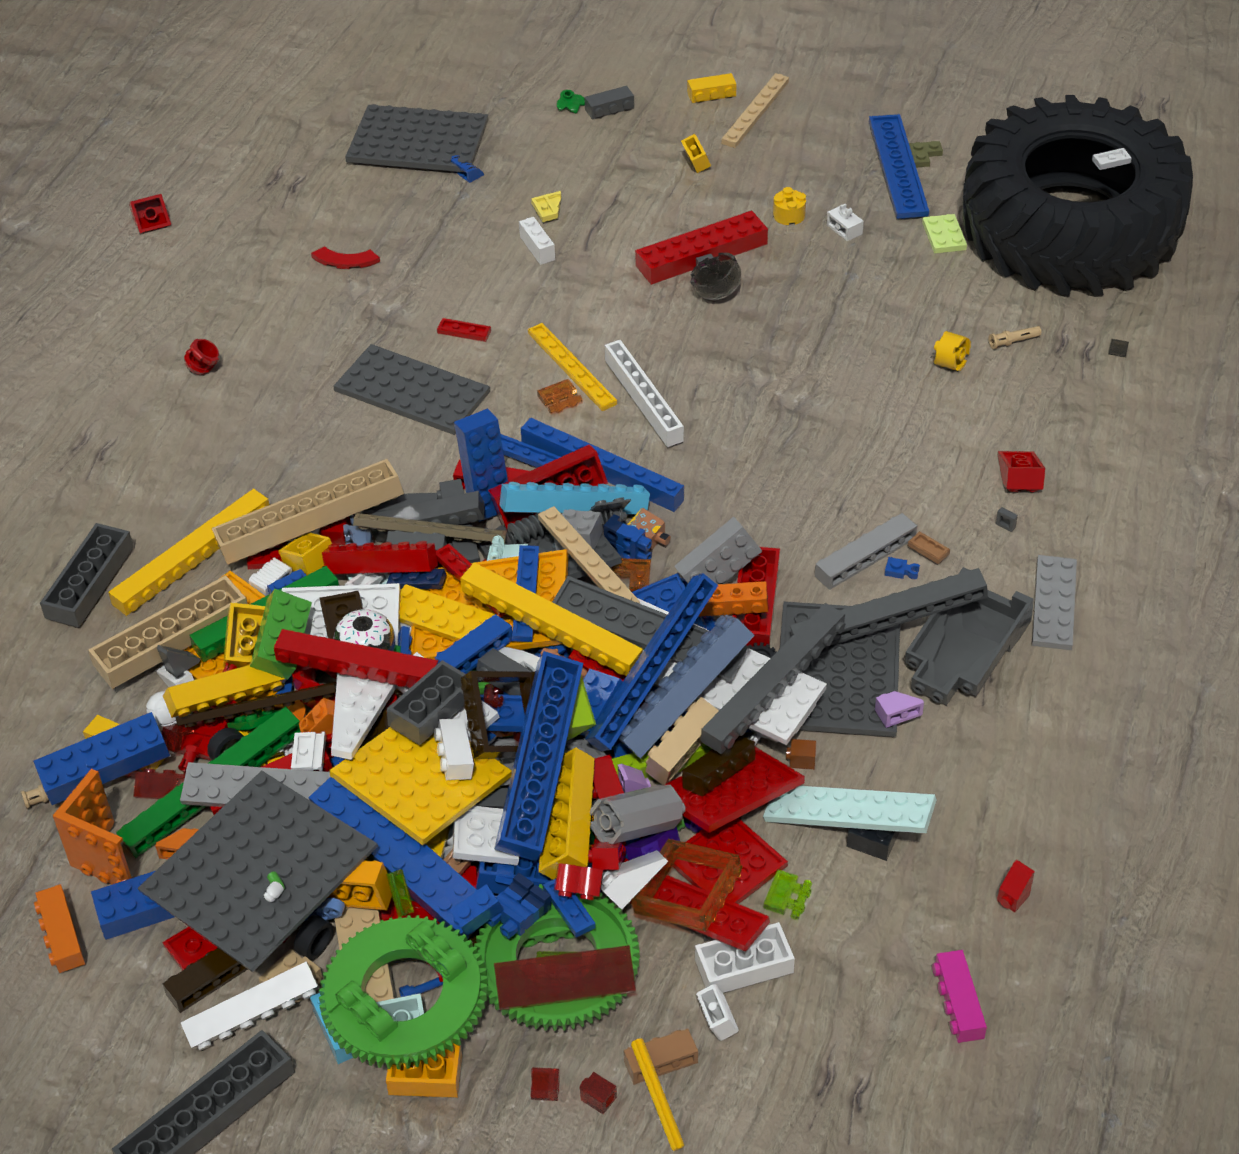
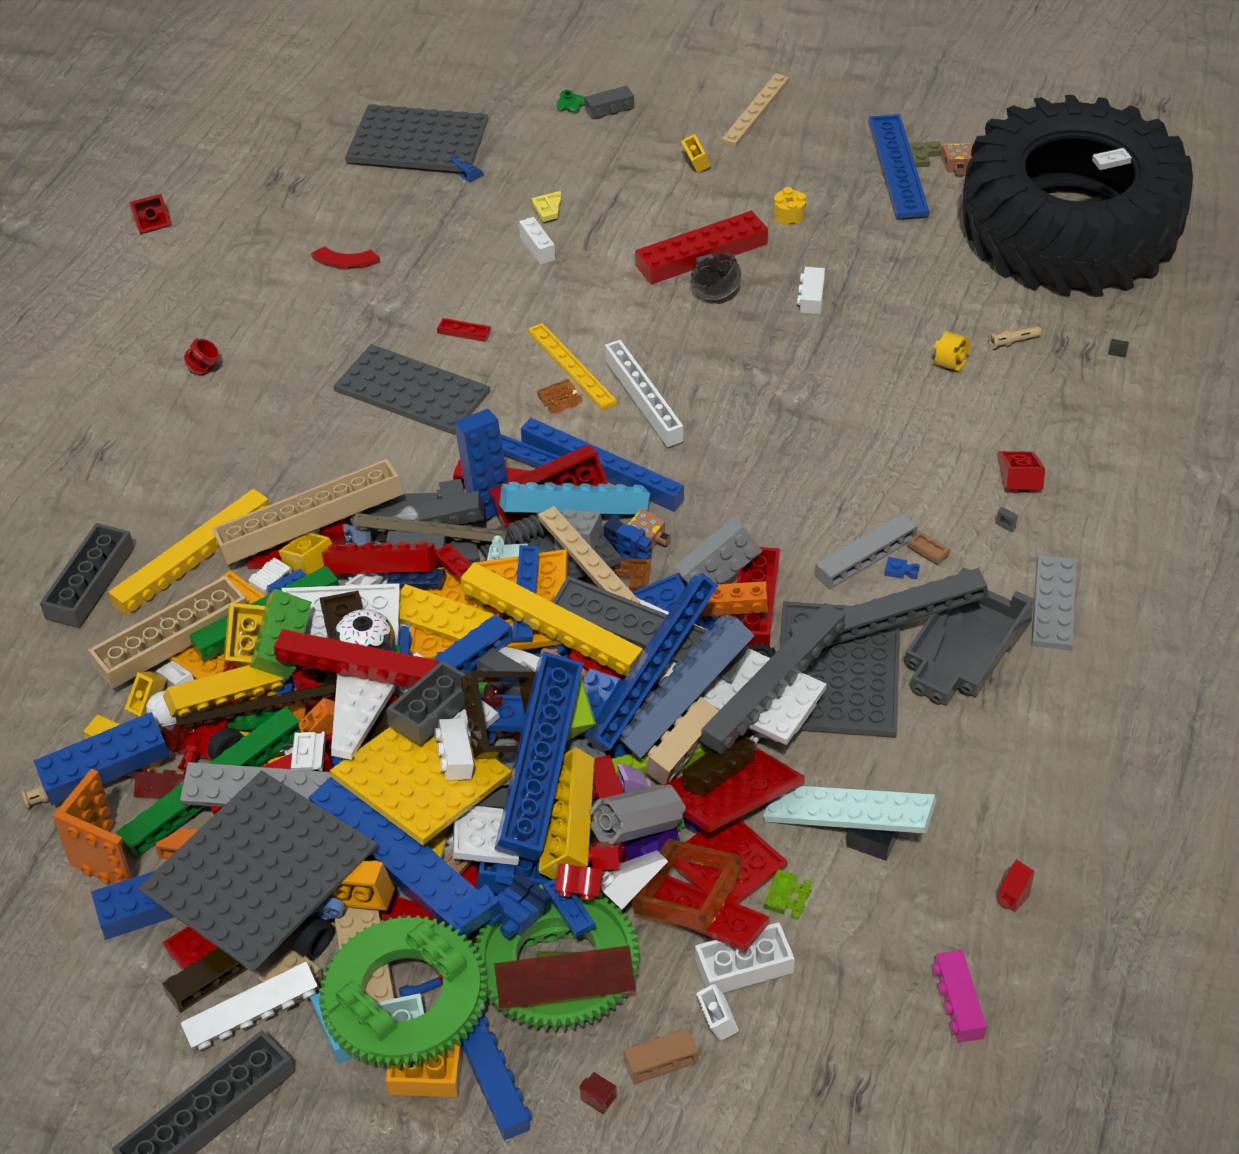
(59, 928): orange brick -> none
(143, 688): none -> yellow slope
(177, 660): dark grey slope -> none
(275, 888): white arm -> none
(400, 892): clear neon green slope -> none
(495, 1081): none -> blue brick
(545, 1084): clear red panel -> none
(609, 508): dark grey hinge -> none
(657, 1094): yellow axle -> none
(711, 88): yellow brick -> none
(802, 754): dark orange brick -> none
(811, 290): none -> white brick
(845, 222): white brick -> none
(897, 708): lavender slope -> none
(944, 233): yellowish green plate -> none
(956, 157): none -> nougat torso

